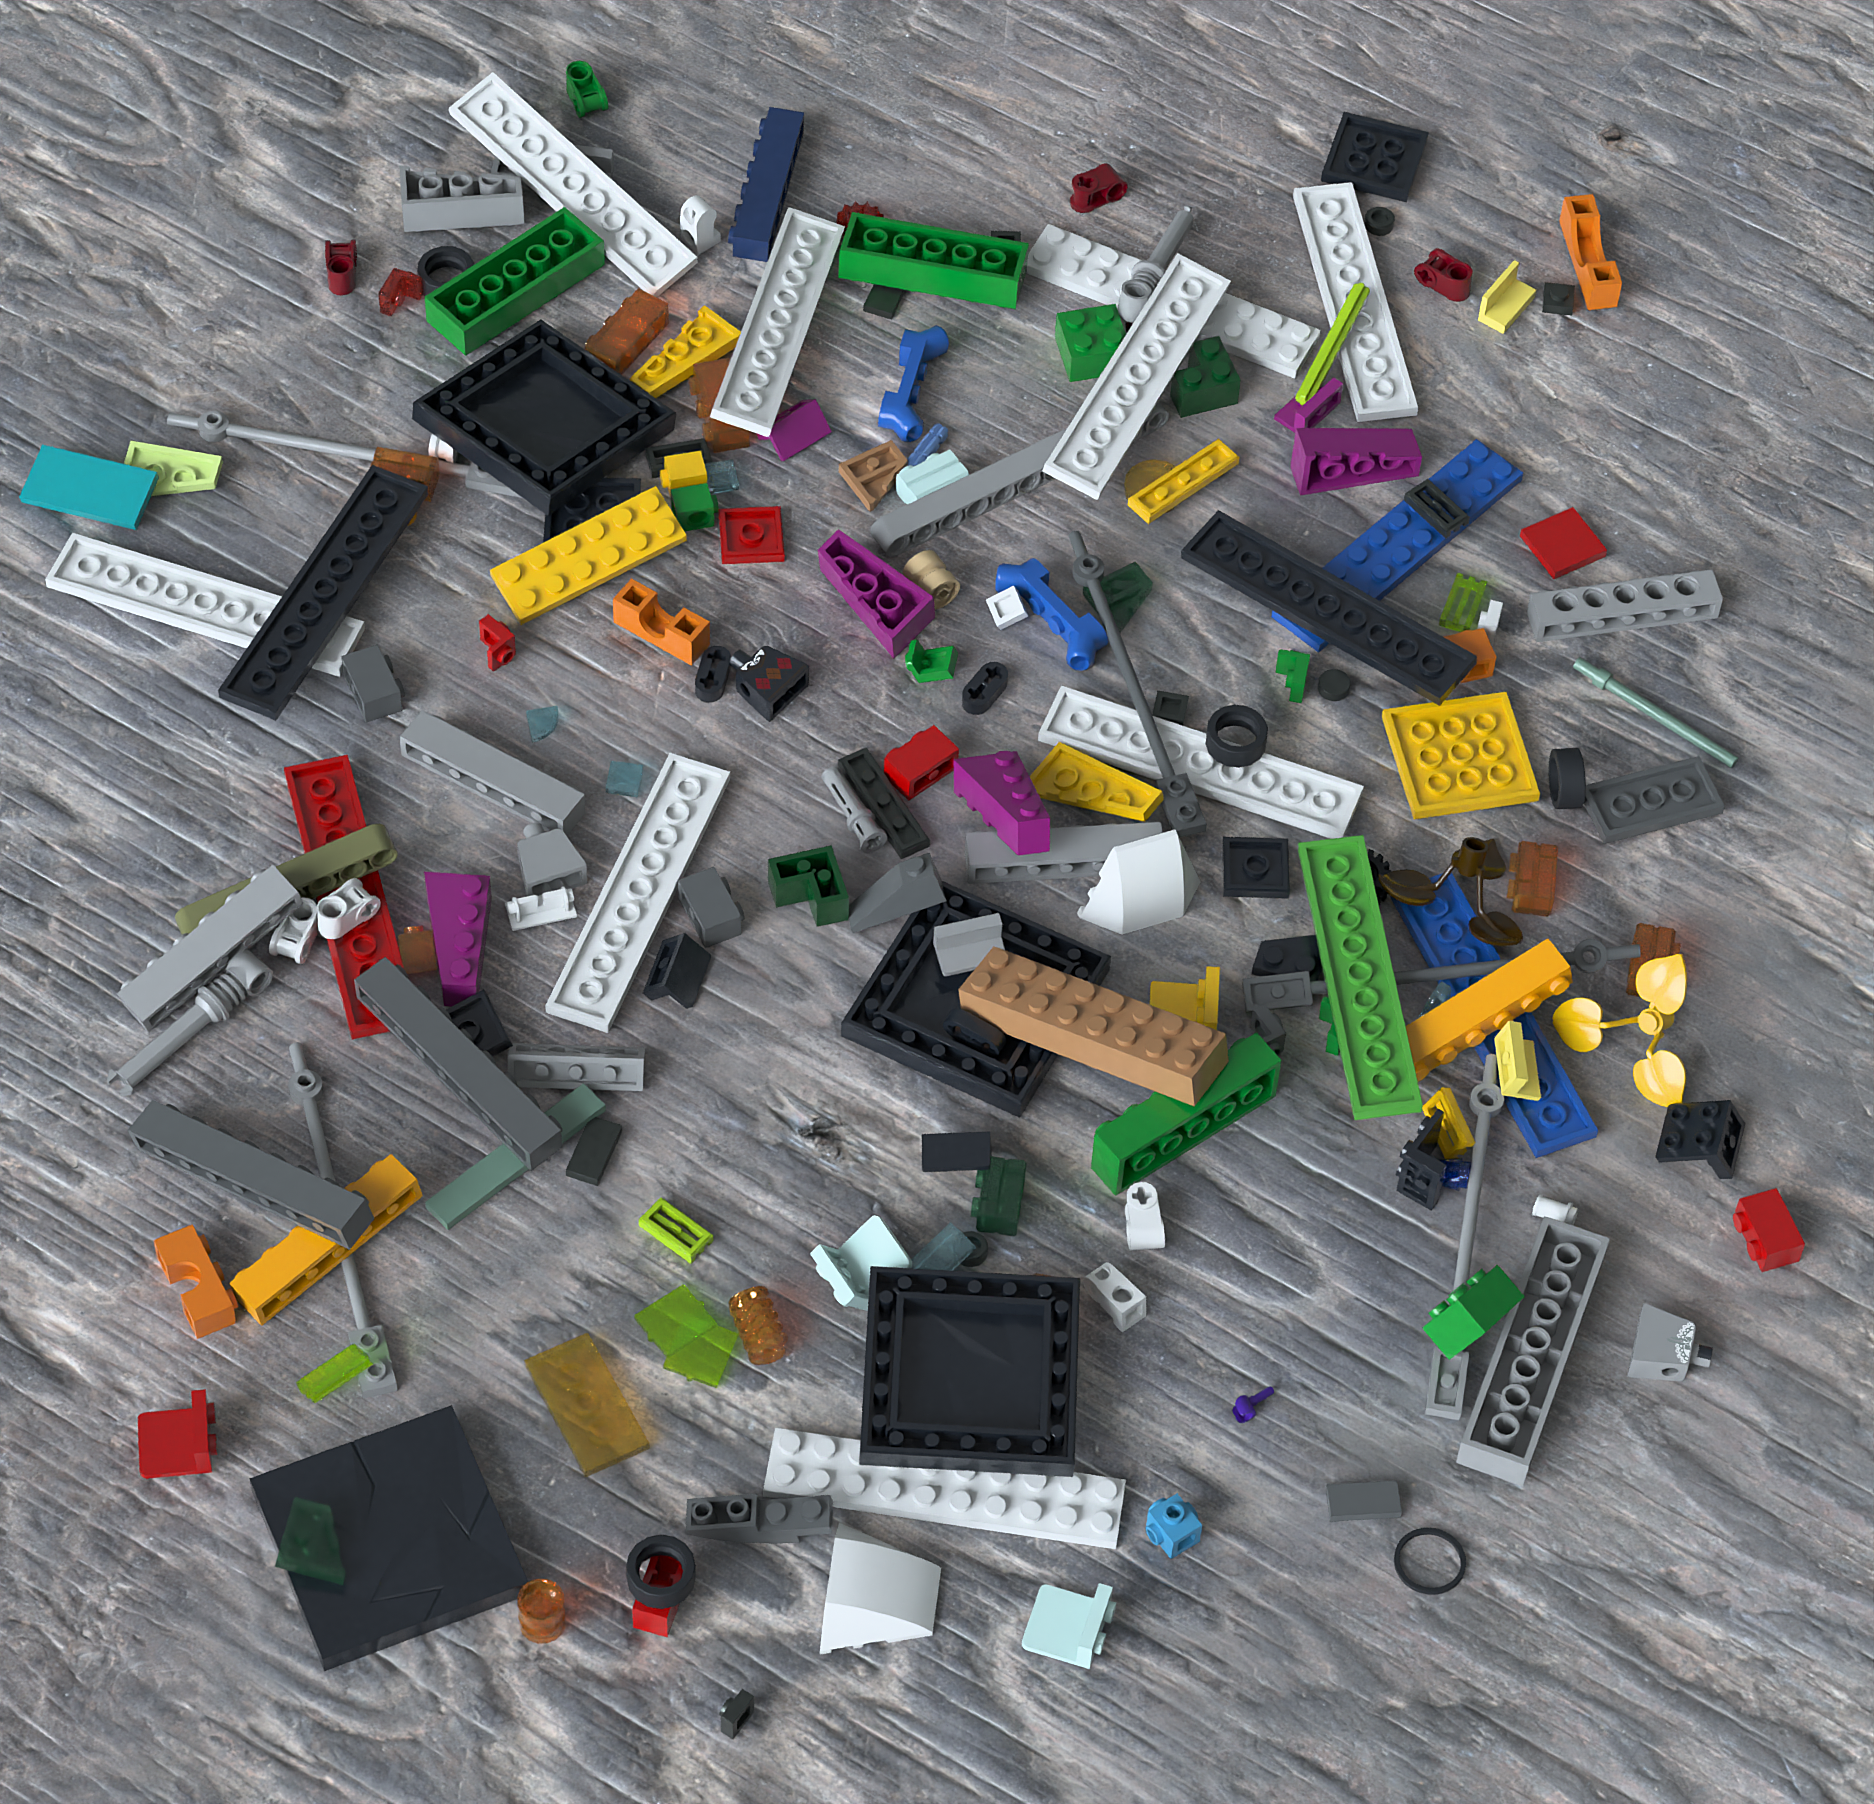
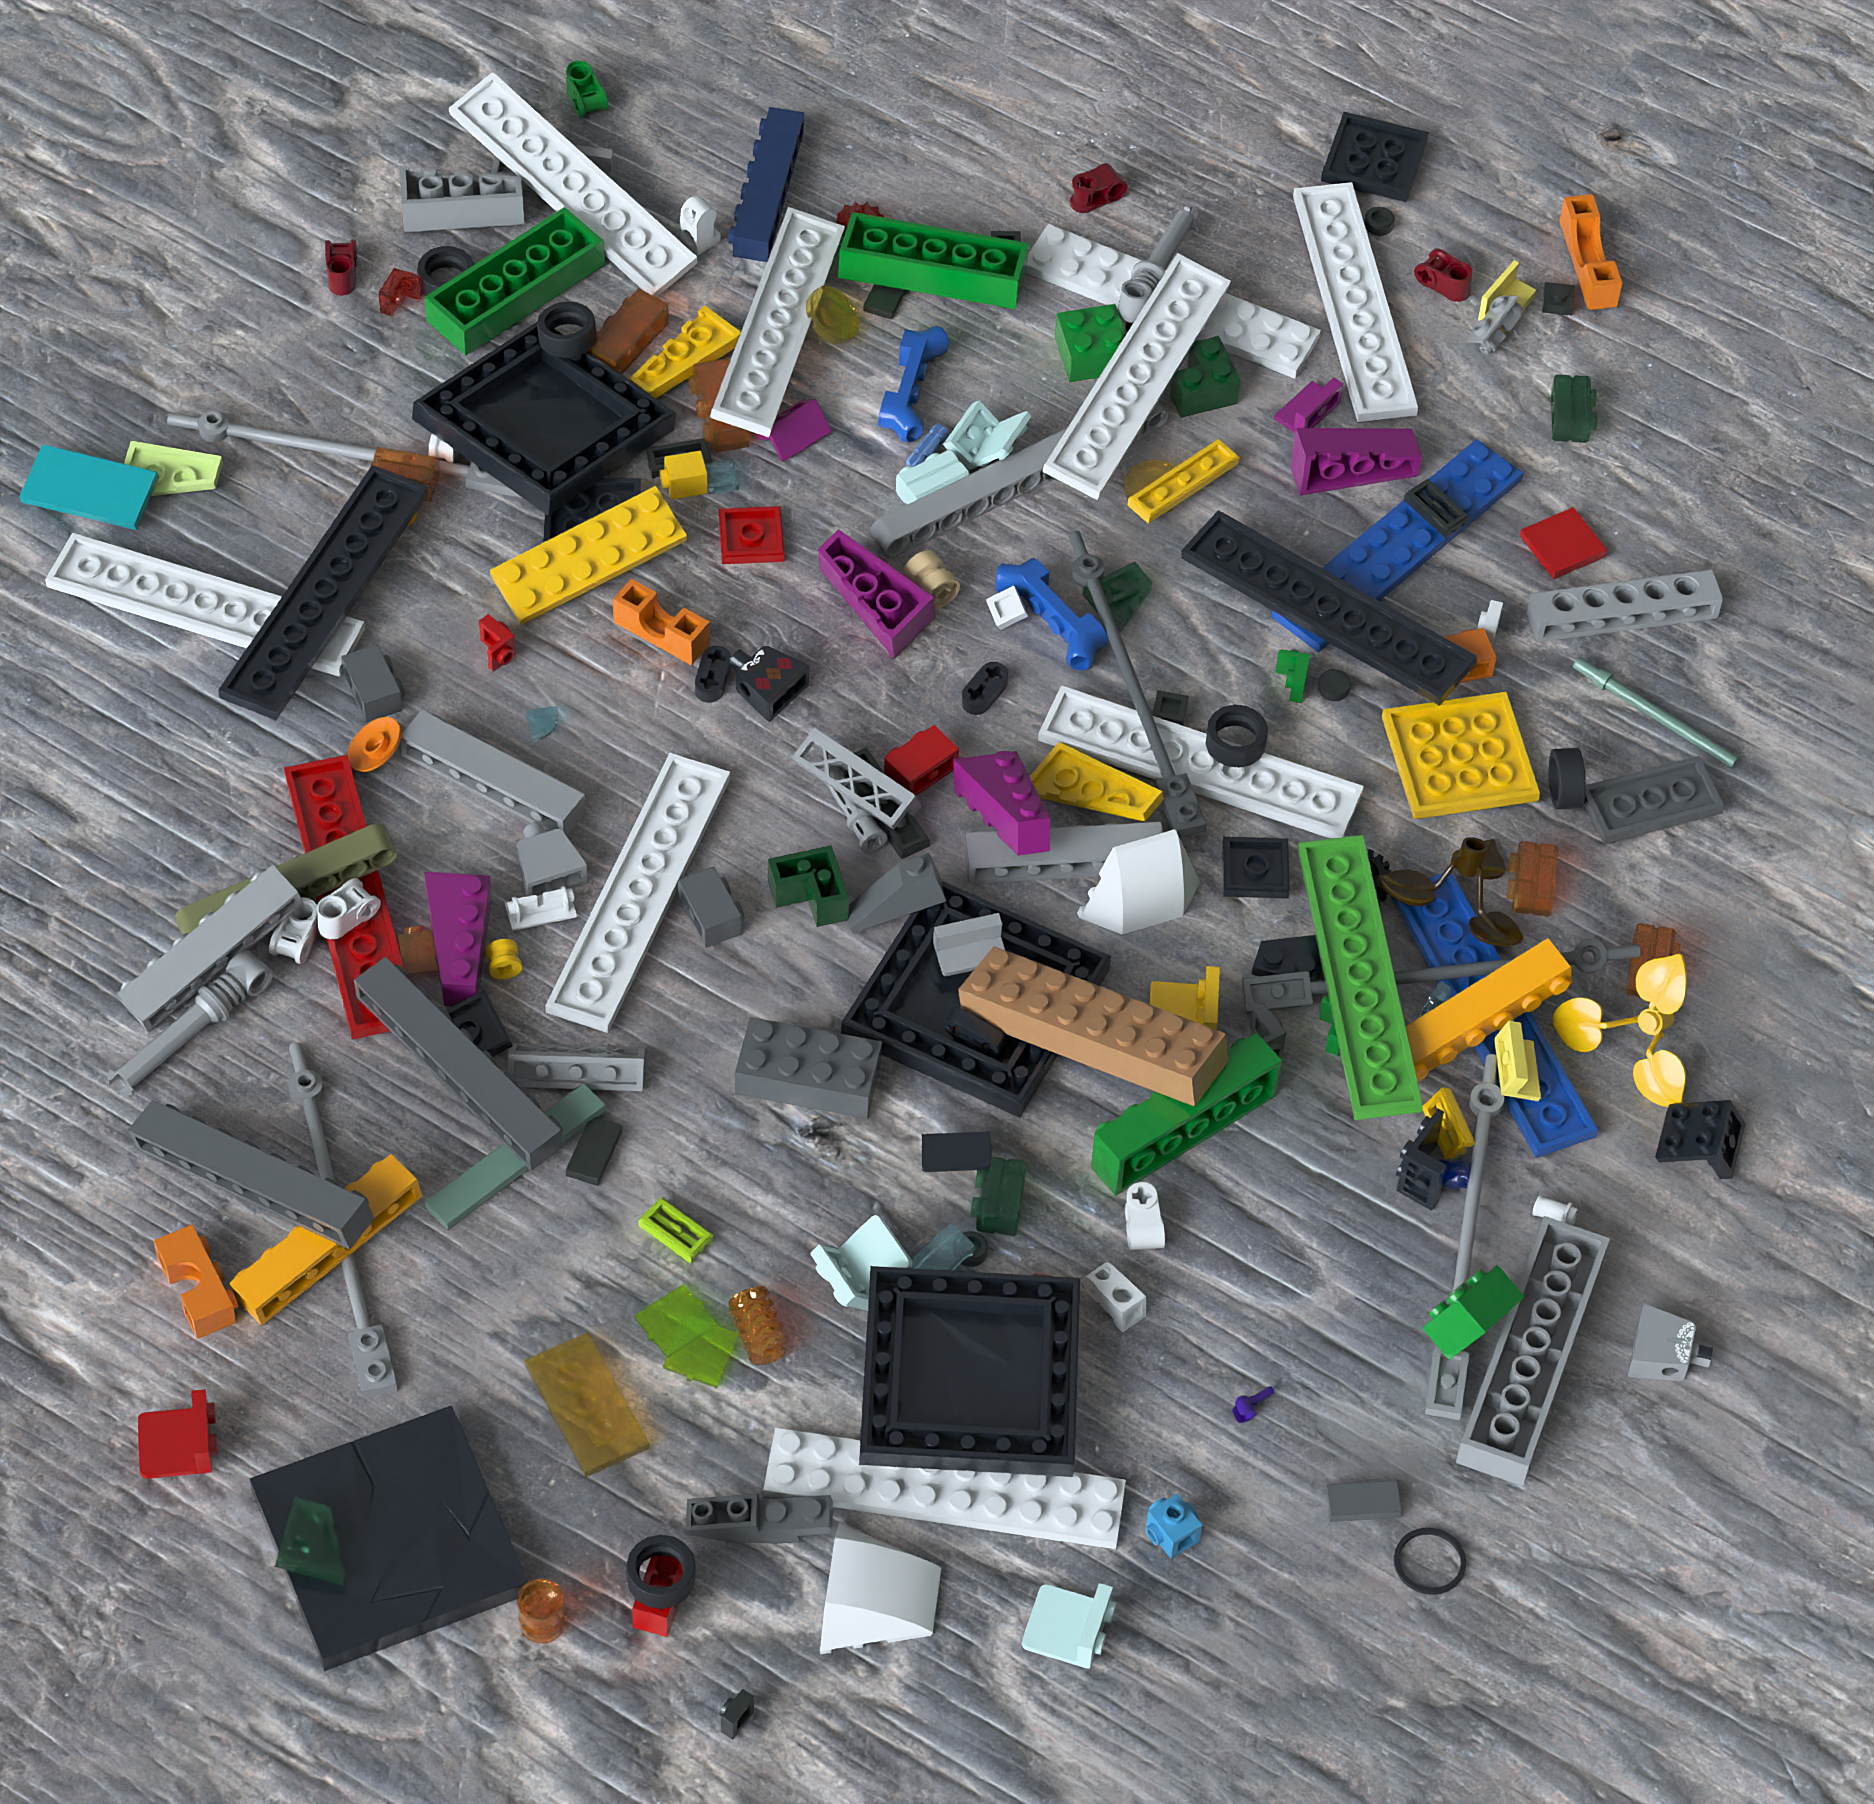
(334, 1373): clear neon green tile -> none
(374, 744): none -> orange dish
(503, 959): none -> yellow wheel
(562, 314): none -> black tyre
(624, 779): clear light blue tile -> none
(678, 970): black panel -> none
(694, 506): green brick -> none
(808, 1067): none -> dark grey brick
(832, 314): none -> clear yellow tile
(863, 773): none -> light grey fence
(873, 472): medium nougat wing -> none
(931, 663): green bracket -> none
(983, 438): none -> light aqua bracket
(1333, 343): lime axle -> none
(1469, 585): clear neon green tile -> none
(1503, 313): none -> light grey hinge
(1572, 408): none -> clear green brick
(1768, 1230): red brick -> none

